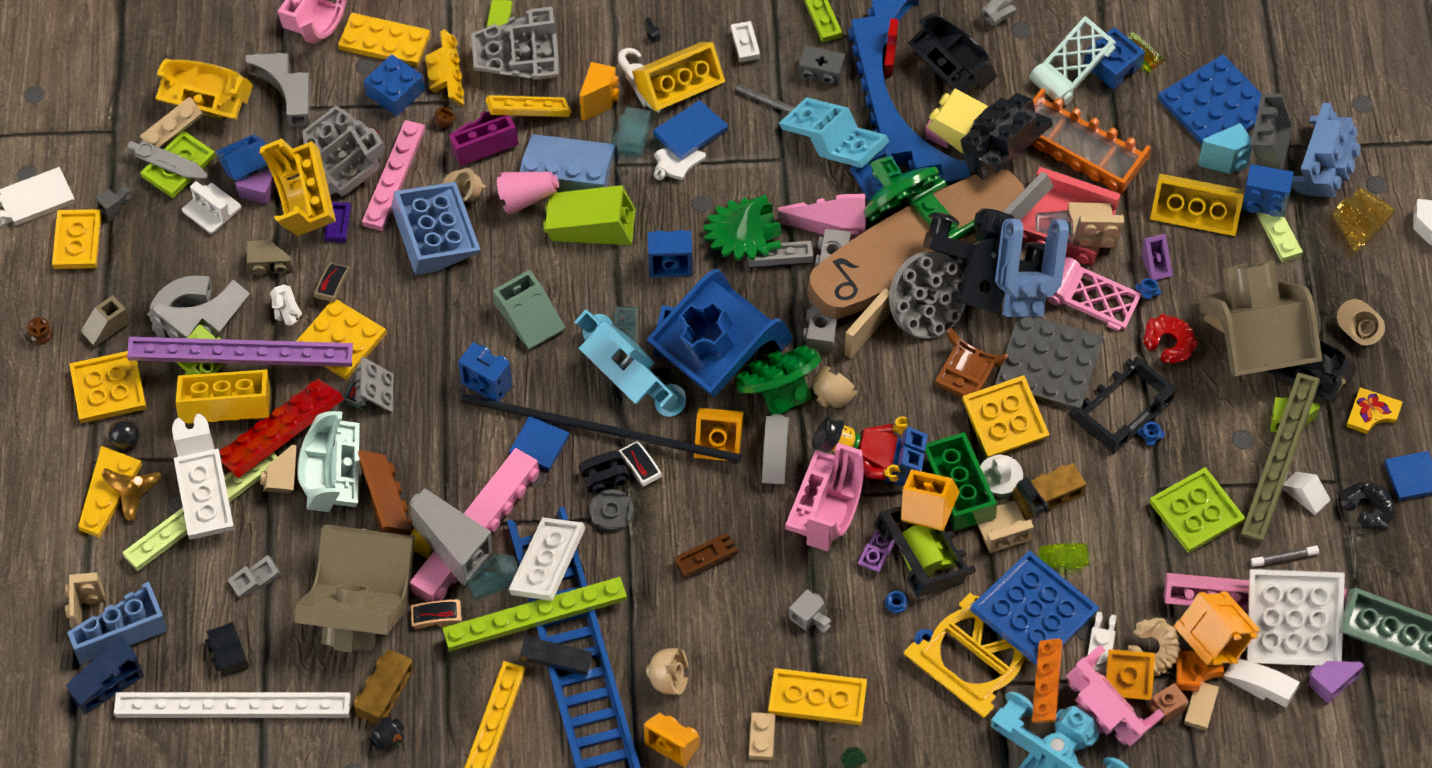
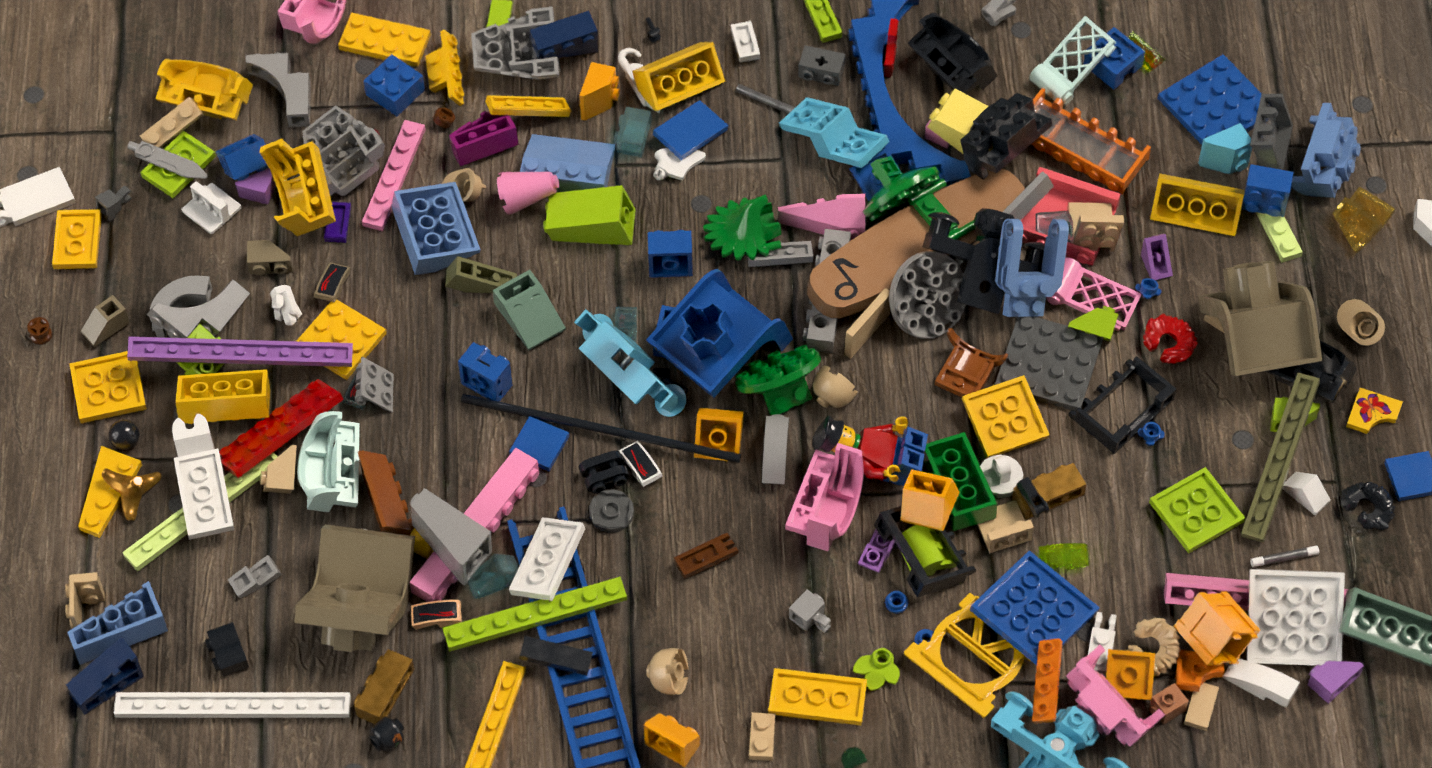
(475, 276): none -> olive slope
(566, 37): none -> dark blue wedge
(877, 672): none -> lime plate
(1097, 322): none -> lime slope

